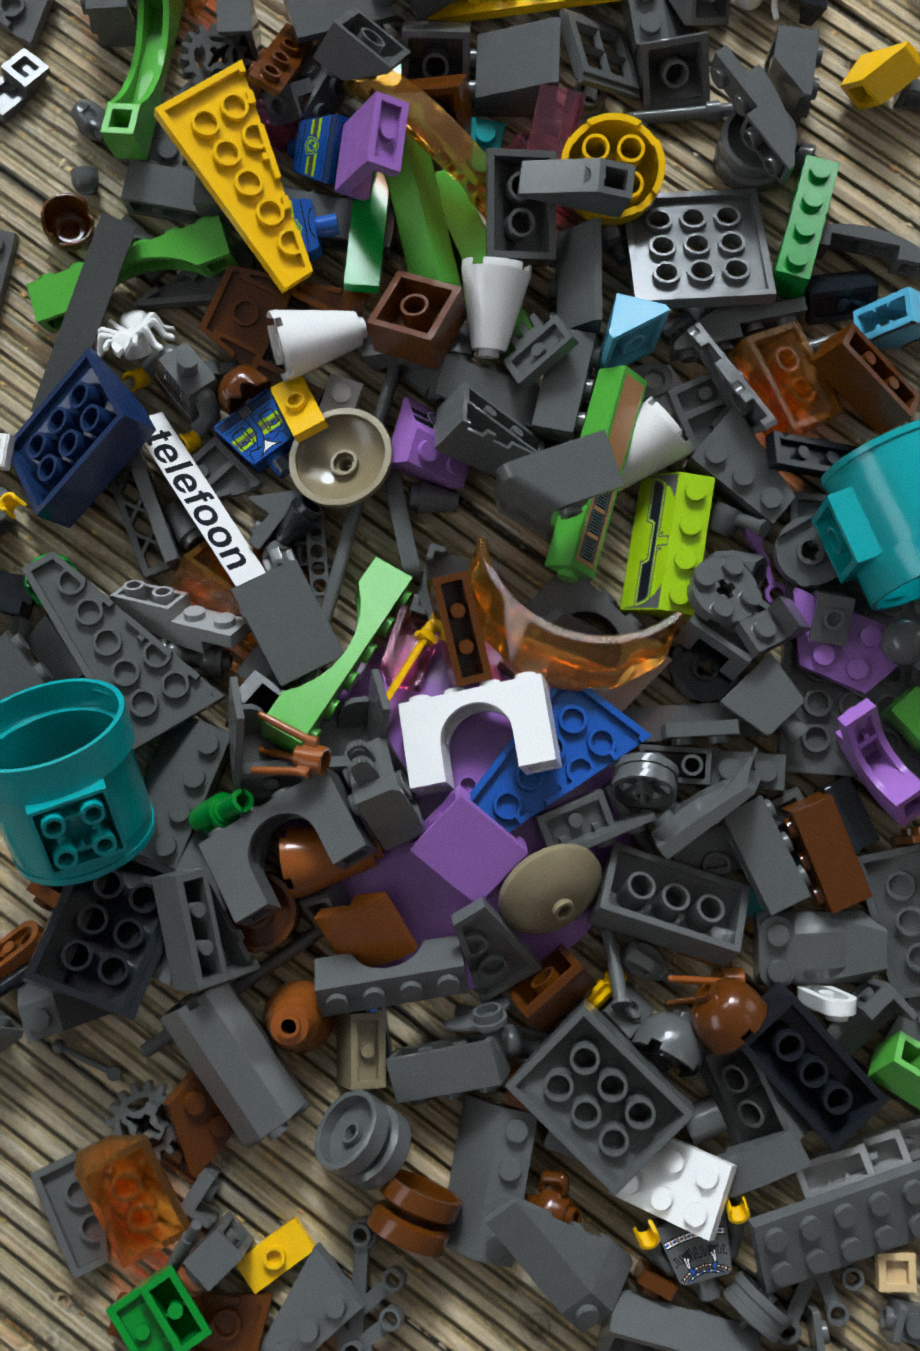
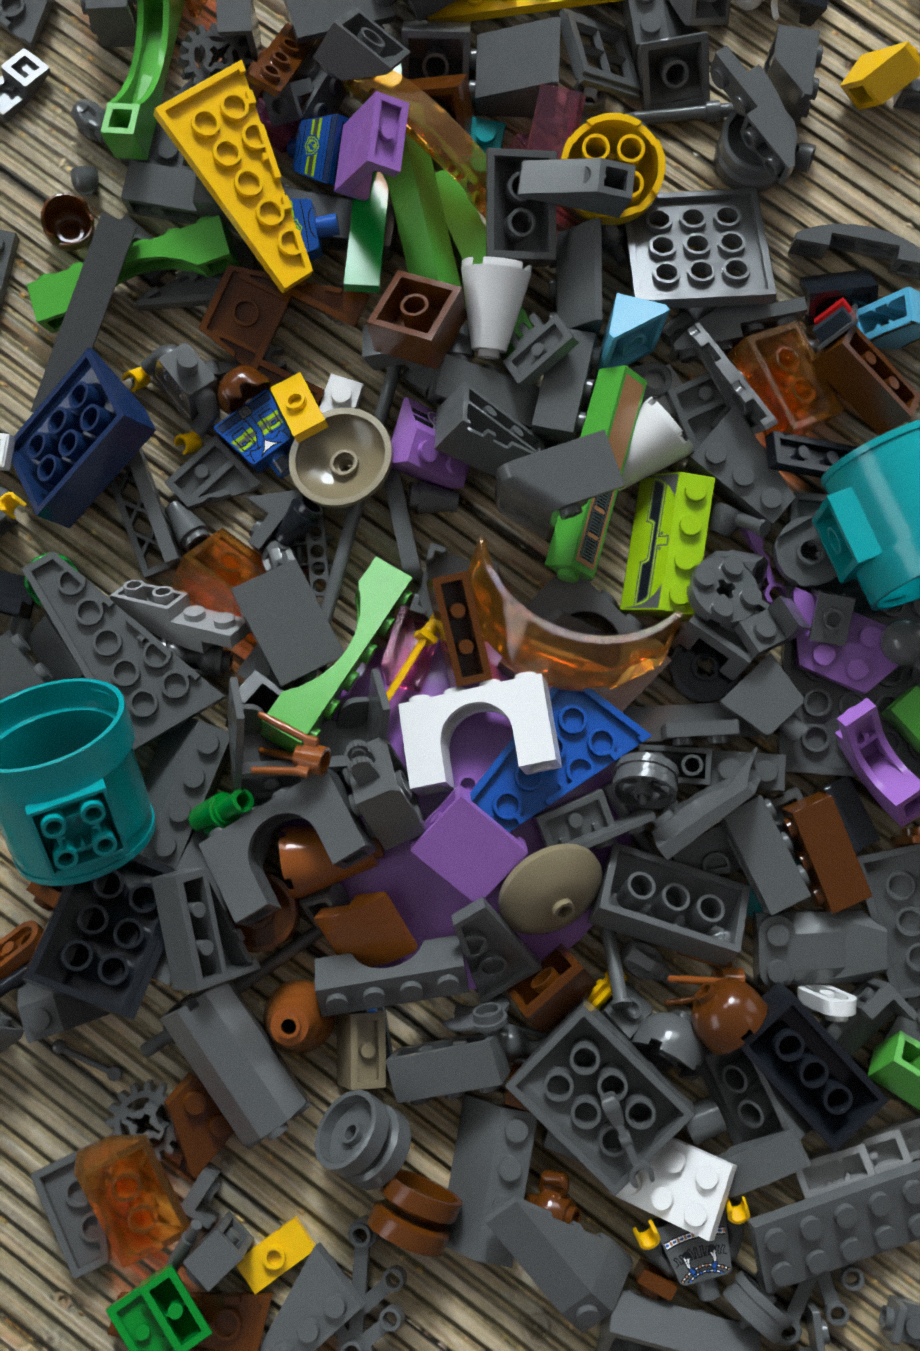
(133, 336): white animal -> none
(202, 503): white sticker -> none
(313, 338): white cone -> none
(614, 1113): none -> dark grey piece
(804, 226): arch -> none
(834, 322): none -> piece
(896, 1271): tan plate -> none

